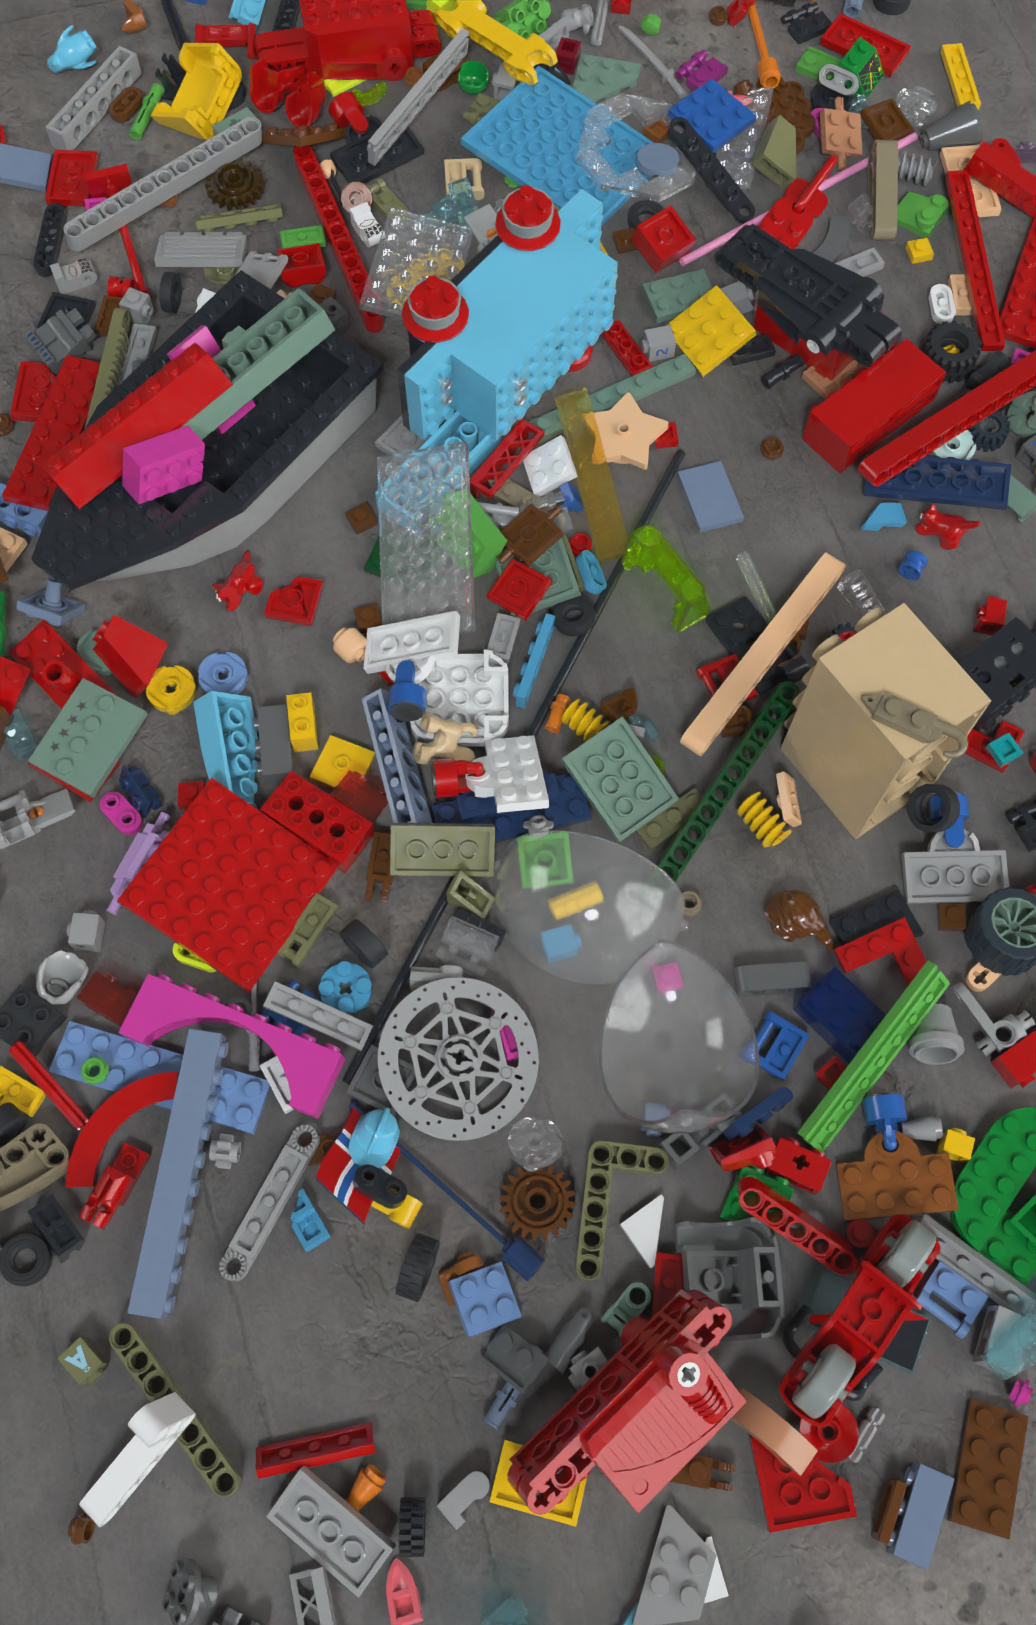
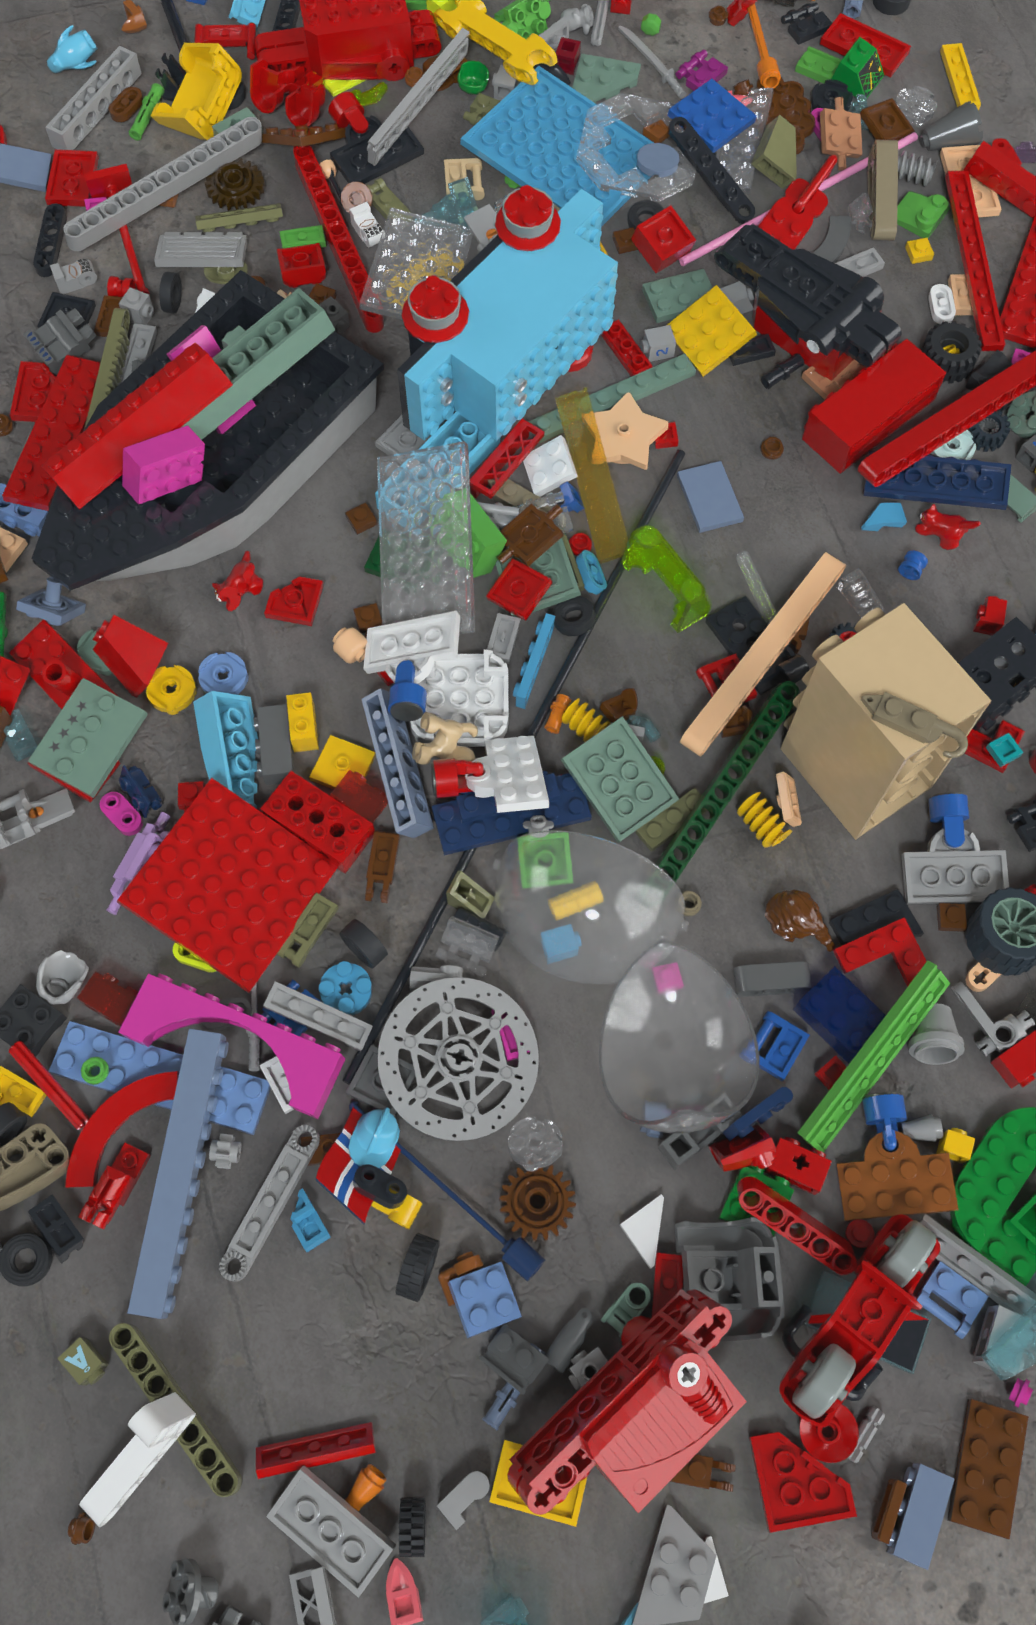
(86, 931): light grey brick -> none
(265, 269): light grey plate -> none
(442, 849): olive plate -> none
(601, 1197): olive beam -> none
(774, 1433): nougat arch -> none
(839, 81): light grey plate -> none
(952, 807): black tyre -> none

